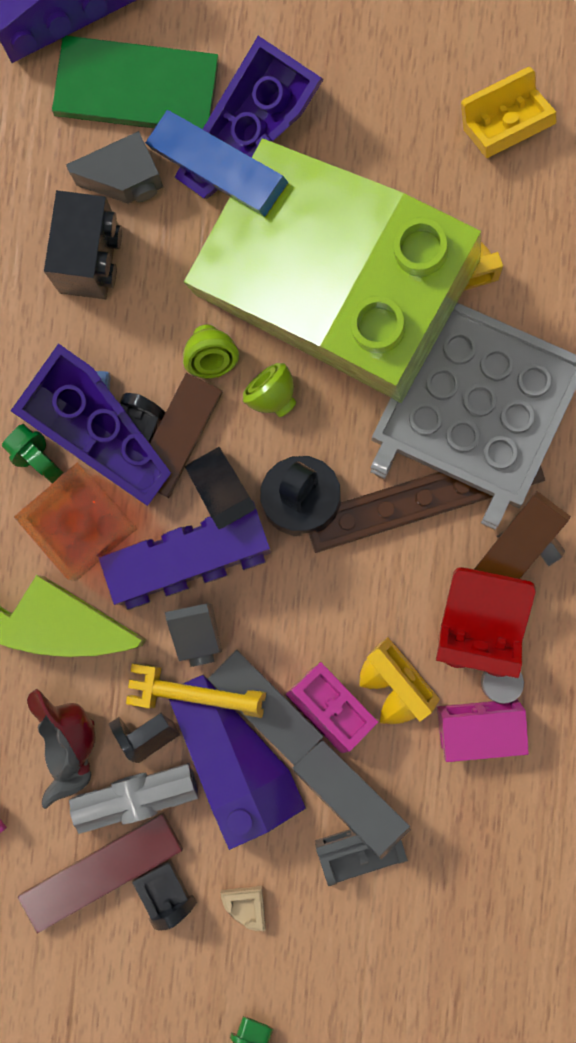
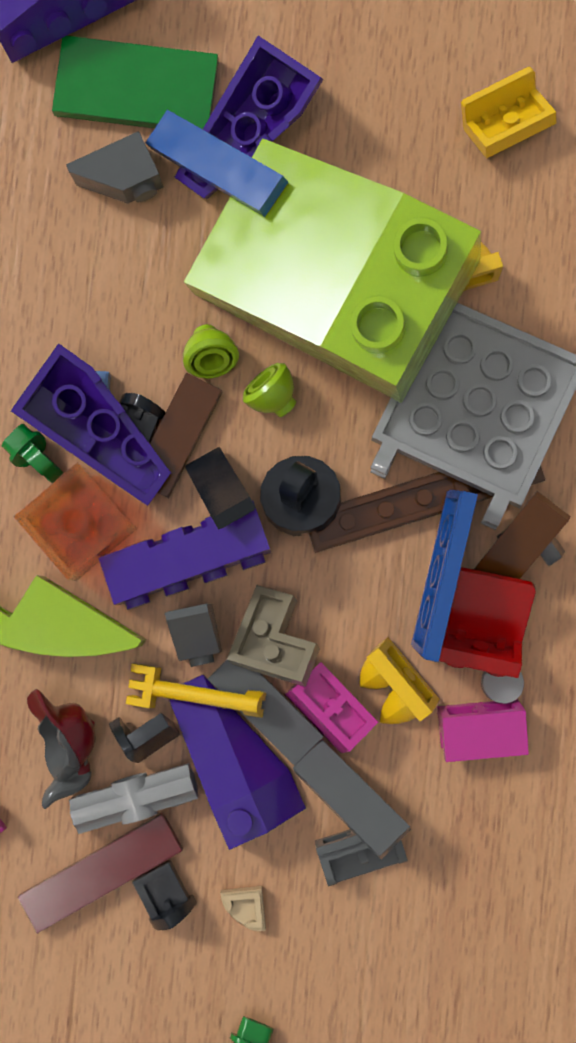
(82, 245): black brick -> none
(263, 642): none -> dark tan plate
(443, 573): none -> blue tile

